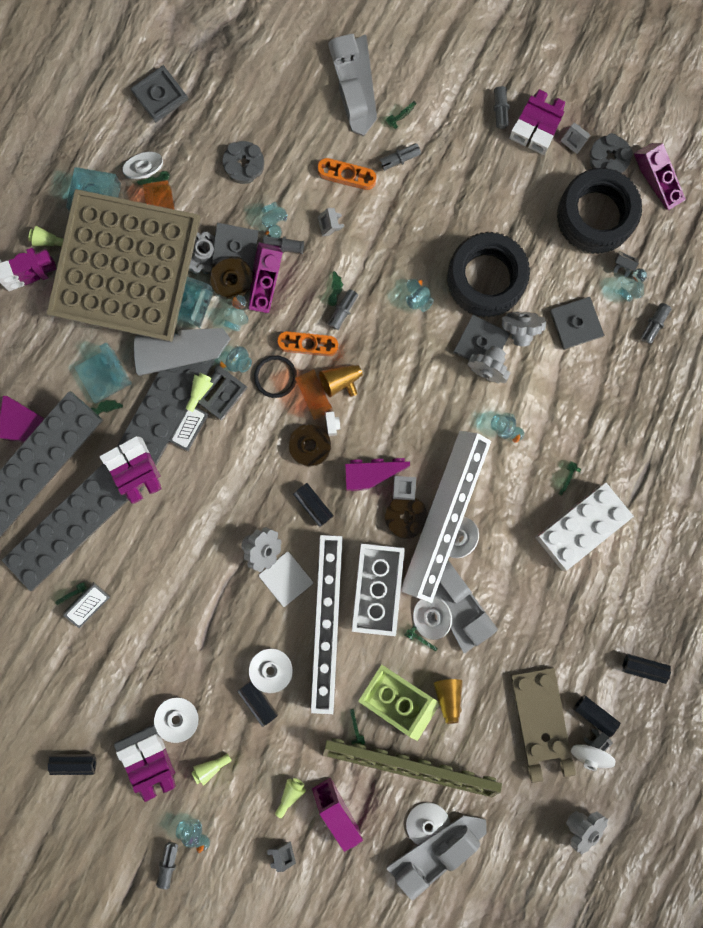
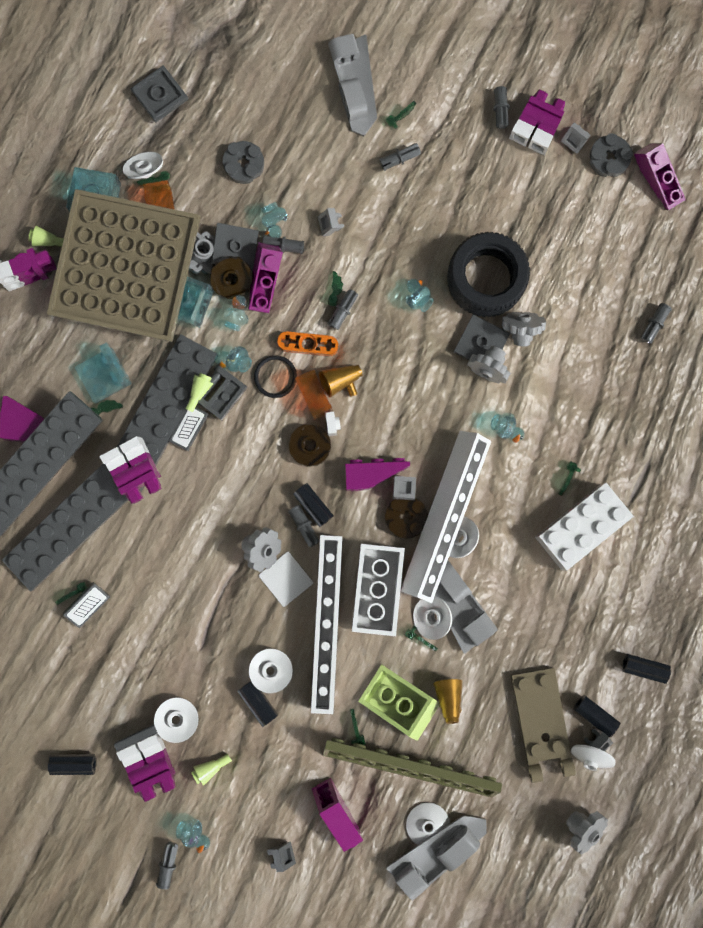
(185, 349): light grey panel -> none
(293, 791): yellowish green cone -> none
(304, 526): none -> dark grey axle
(330, 176): orange beam -> none
(576, 323): dark grey plate -> none
(617, 188): black tyre -> none
(626, 261): dark grey tile -> none
(633, 287): clear light blue animal -> none

